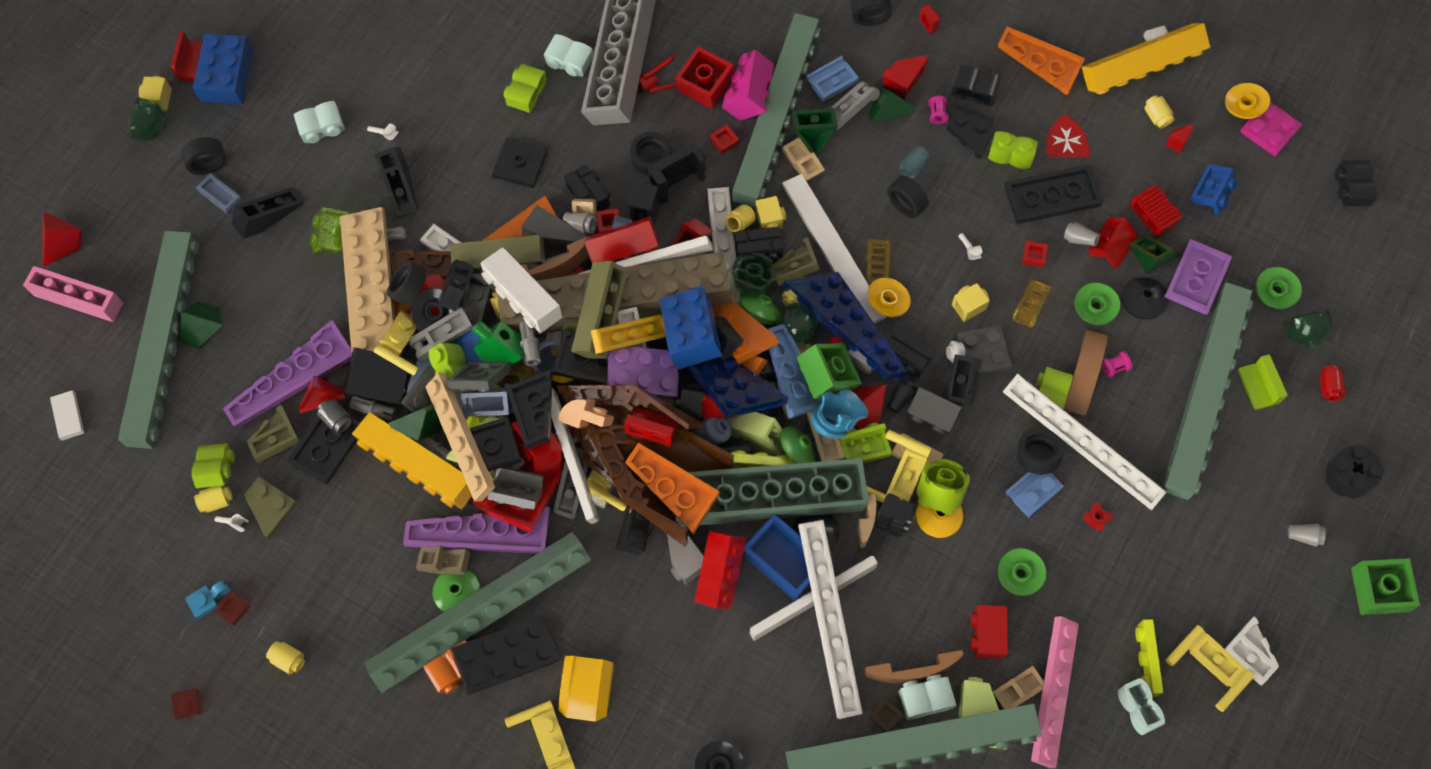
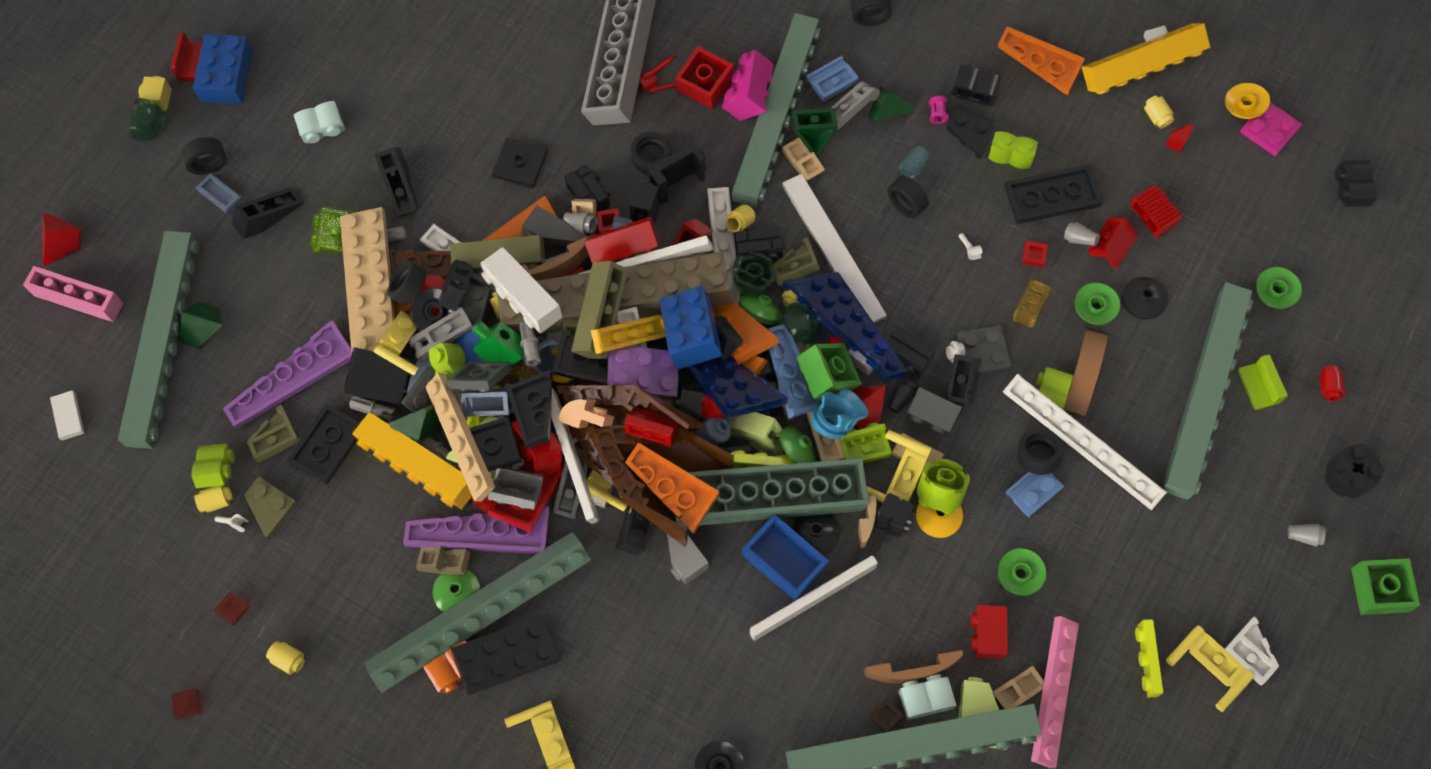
(205, 600): dark azure plate -> none
(318, 392): red slope -> none
(334, 415): dark grey brick -> none
(389, 132): white hand -> none
(525, 88): lime brick -> none
(568, 55): light aqua brick -> none
(585, 688): yellow slope -> none
(720, 570): red brick -> none
(724, 139): red plate -> none
(769, 213): light yellow brick -> none
(830, 619): white tile -> none
(877, 244): clear yellow slope -> none
(891, 291): yellow dish -> none
(904, 75): red slope -> none
(929, 18): red plate -> none
(970, 301): light yellow brick -> none
(1067, 139): red sticker -> none
(1091, 518): red plate -> none
(1116, 364): dark pink bush -> none
(1144, 712): light aqua brick -> none
(1152, 253): dark green slope -> none
(1198, 276): medium lavender plate -> none
(1215, 187): blue bracket -> none
(1309, 328): clear green cylinder -> none

